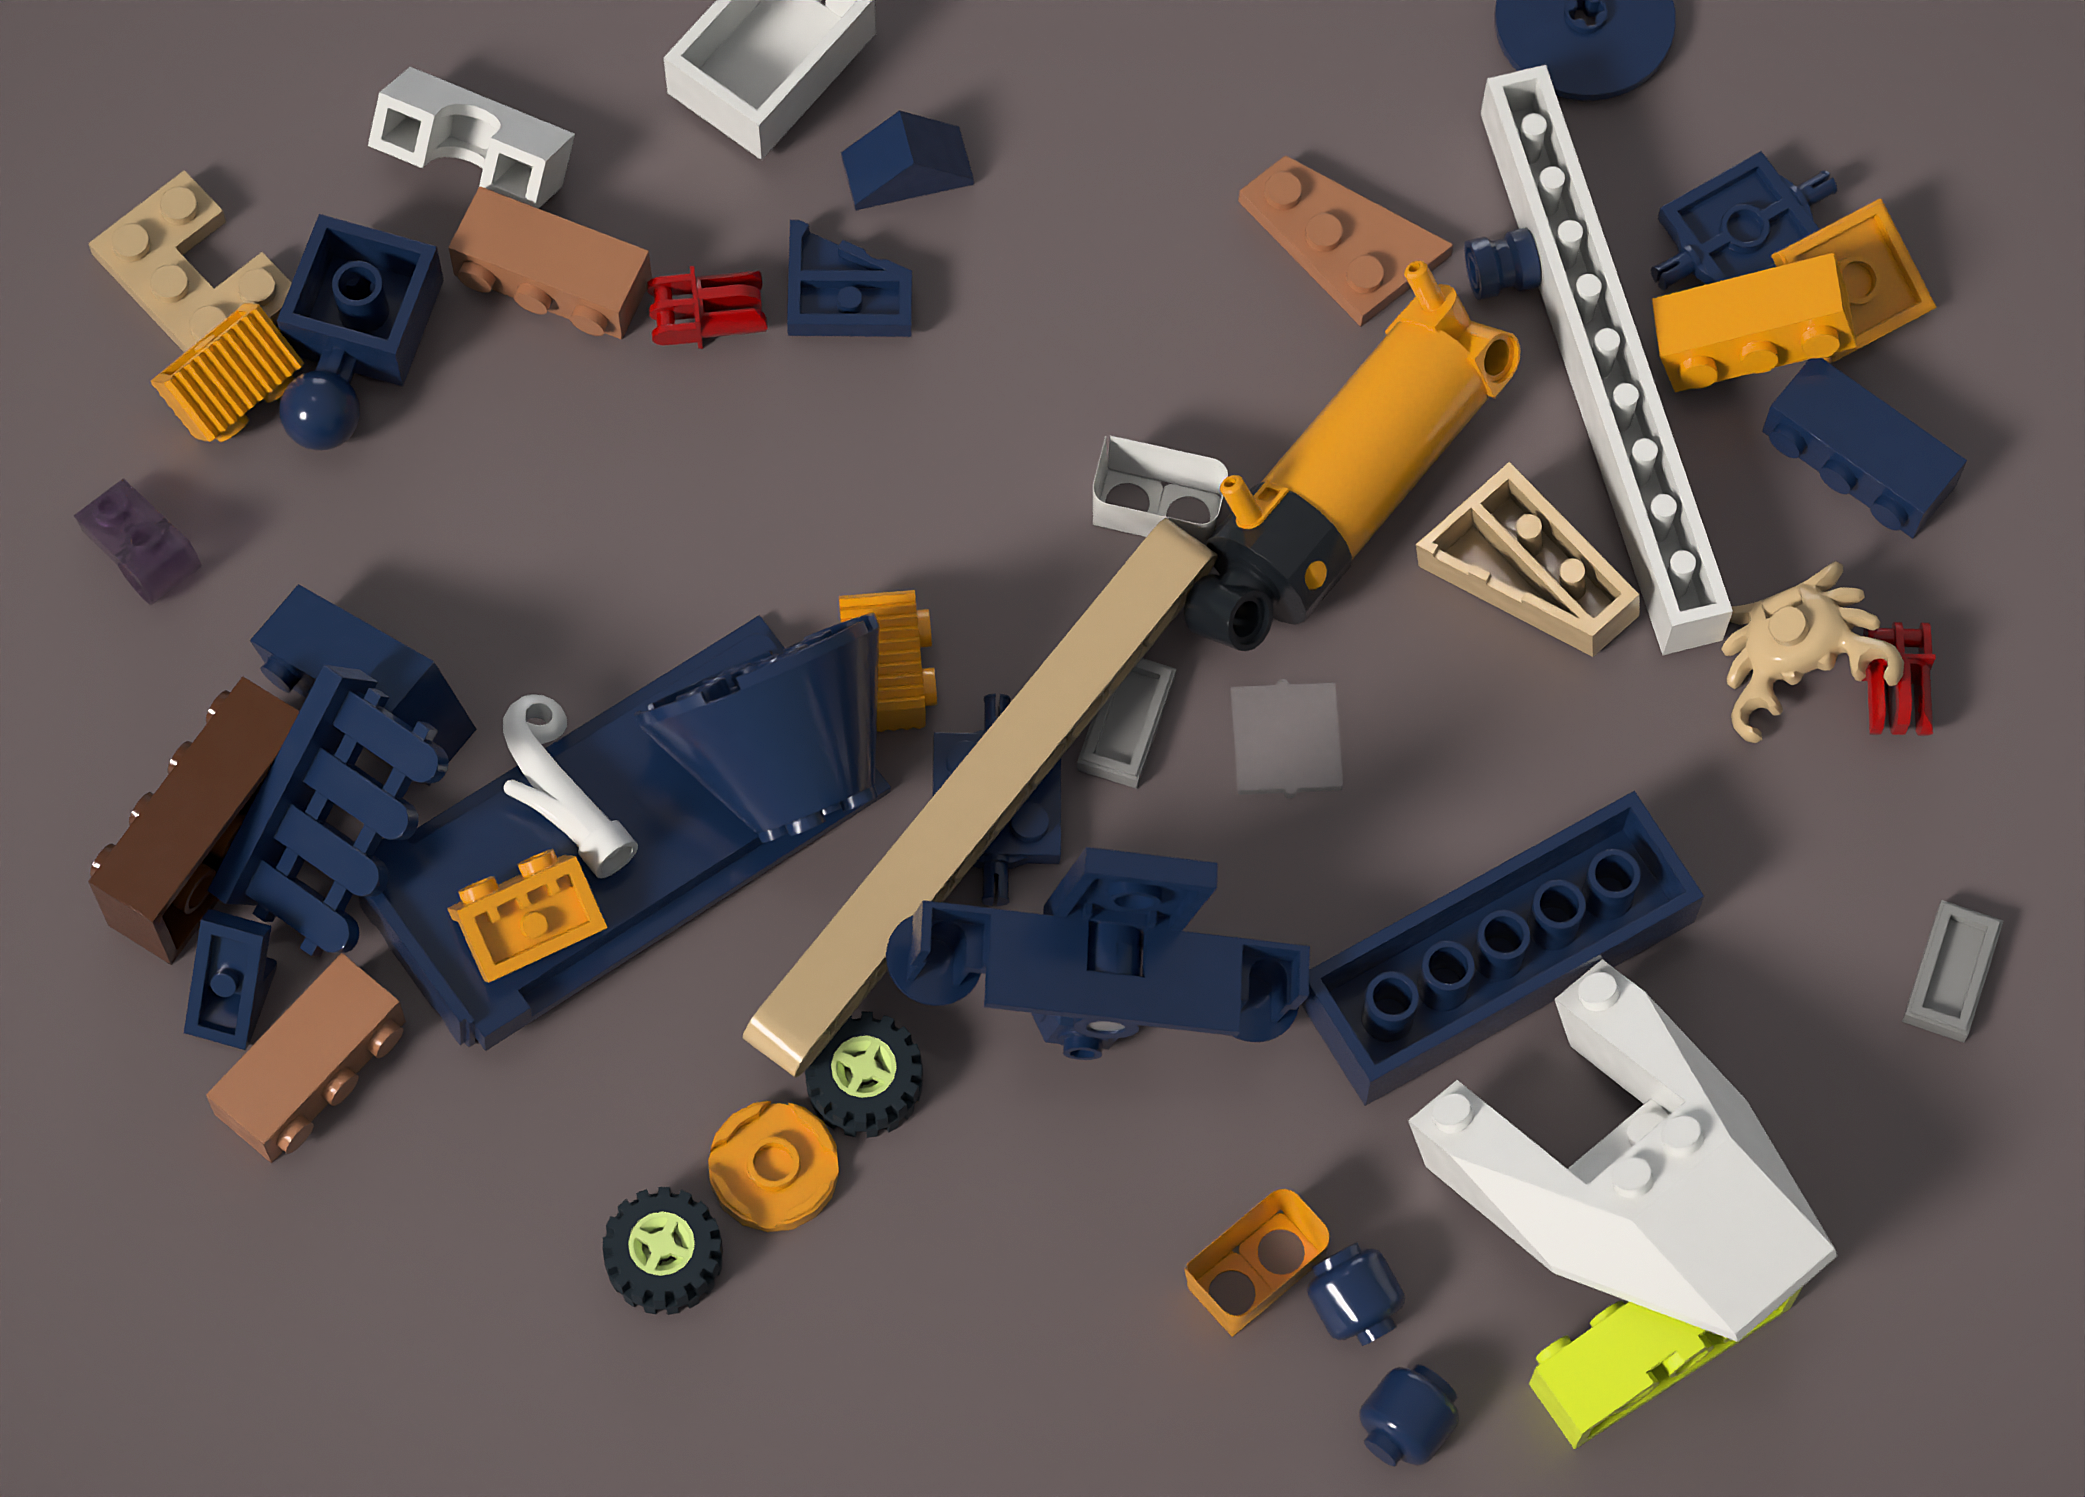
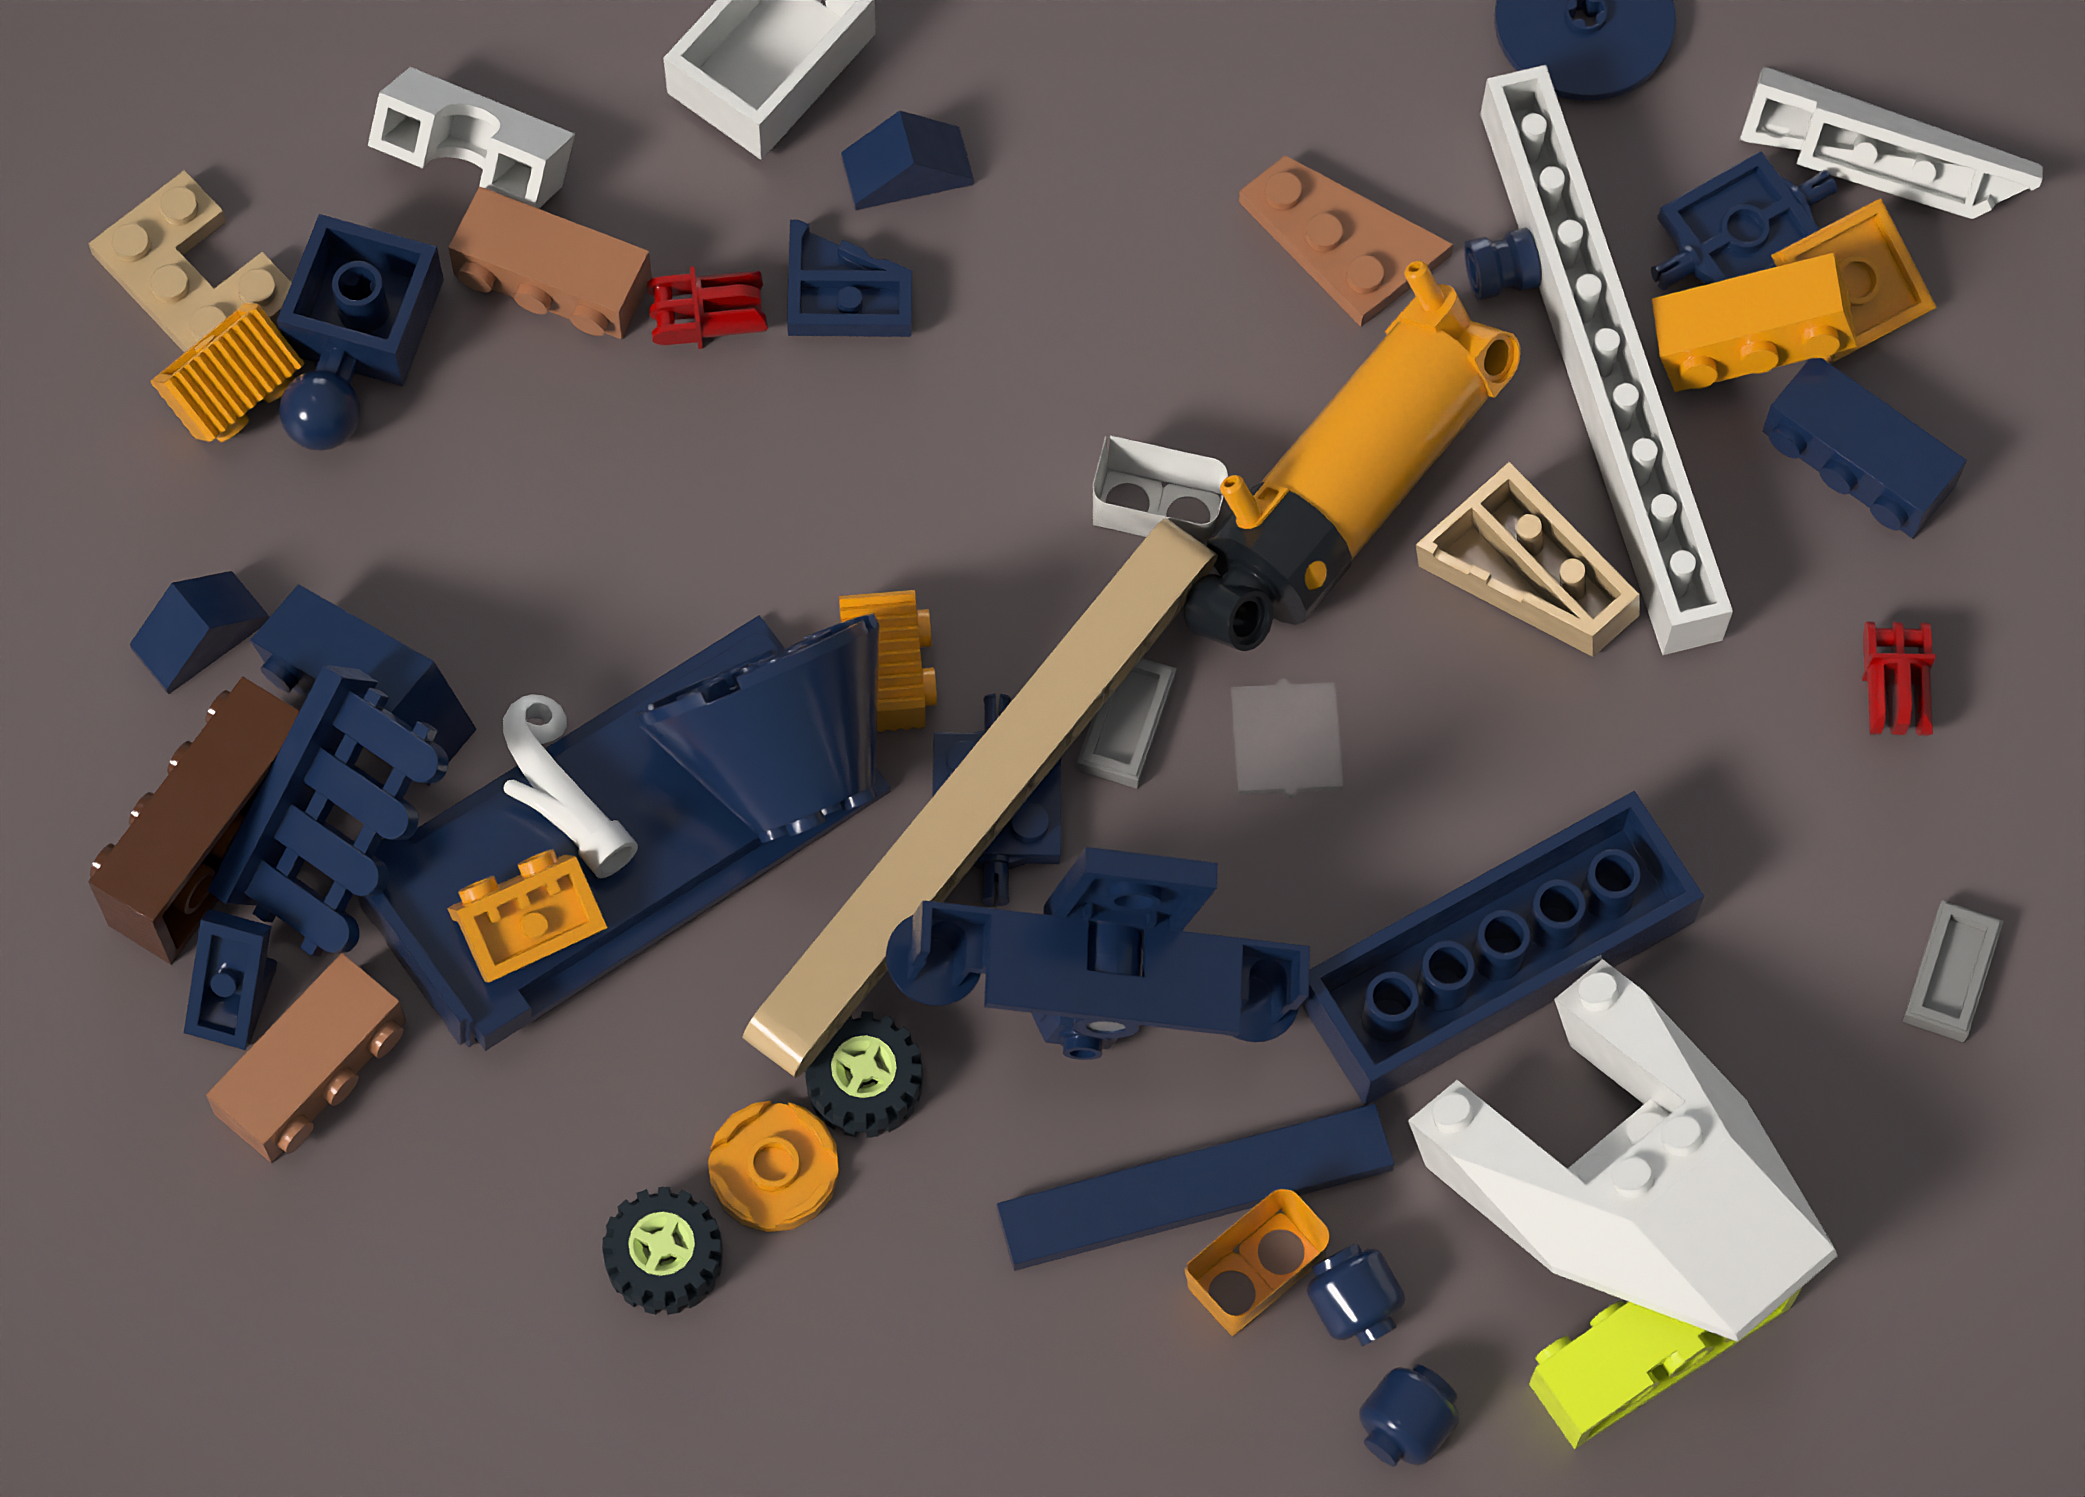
(139, 541): clear purple plate -> none
(196, 626): none -> dark blue slope
(1193, 1187): none -> dark blue tile
(1798, 634): tan animal -> none
(1883, 147): none -> white wedge

